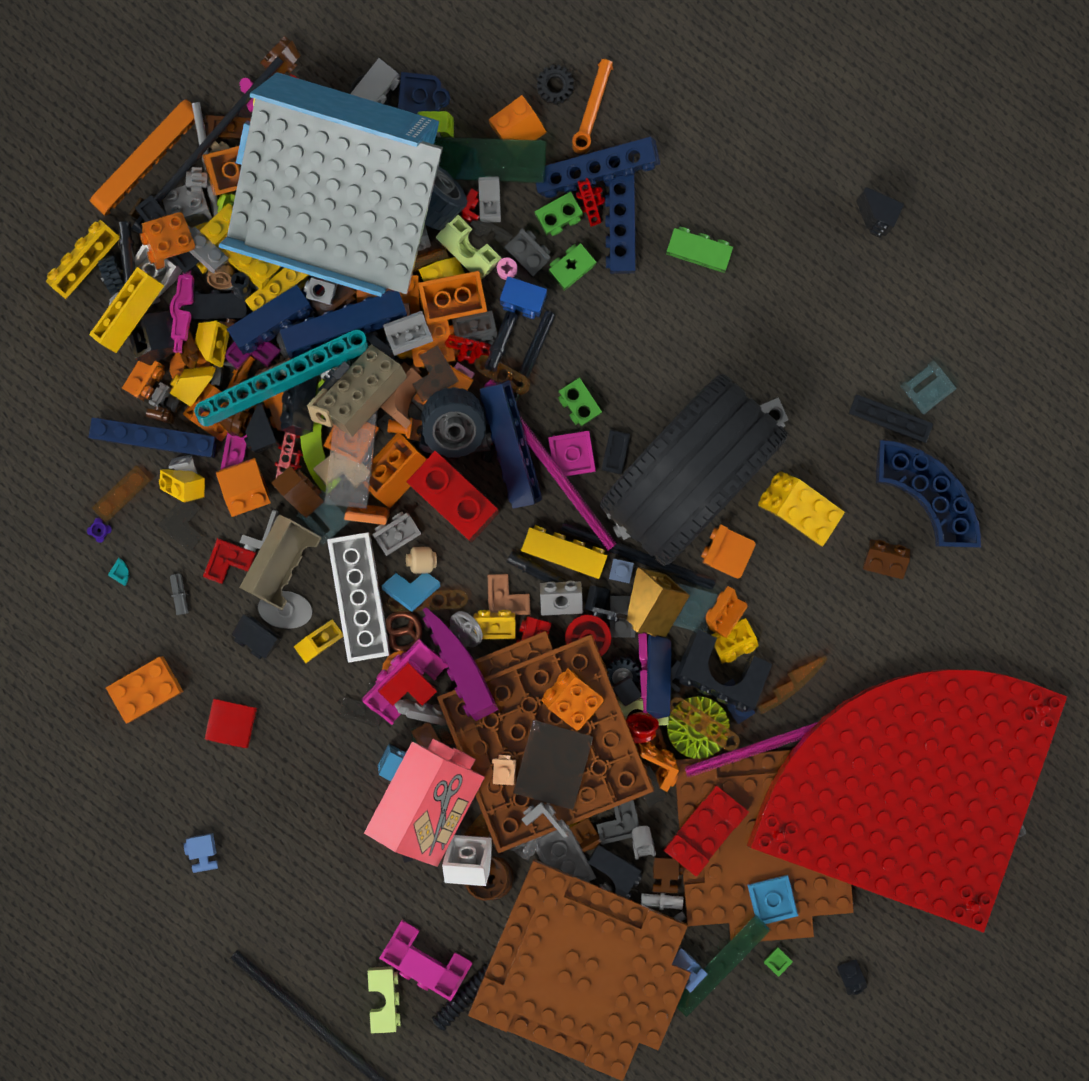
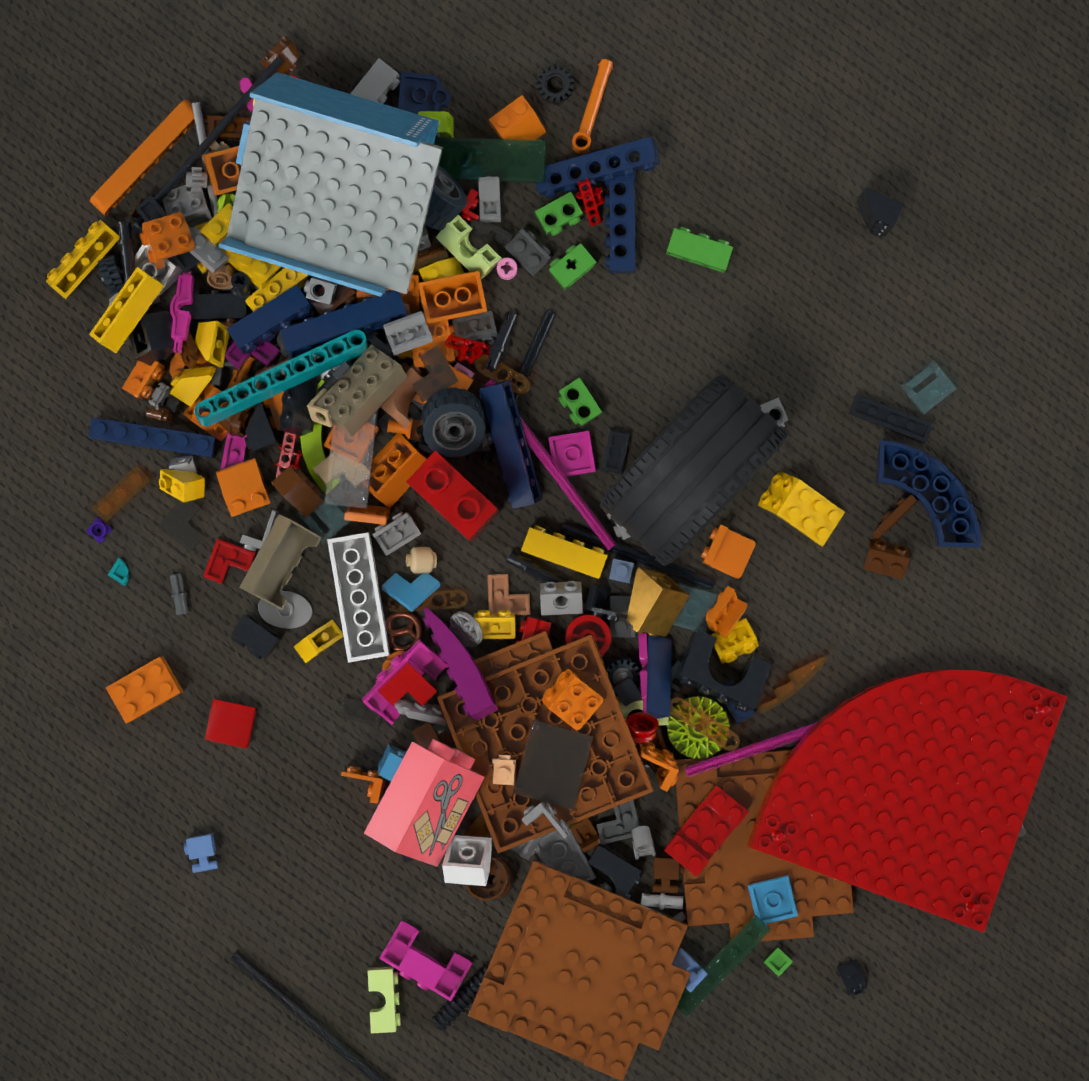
(375, 789): none -> orange bracket
(523, 297): blue brick -> none
(892, 518): none -> reddish brown hinge

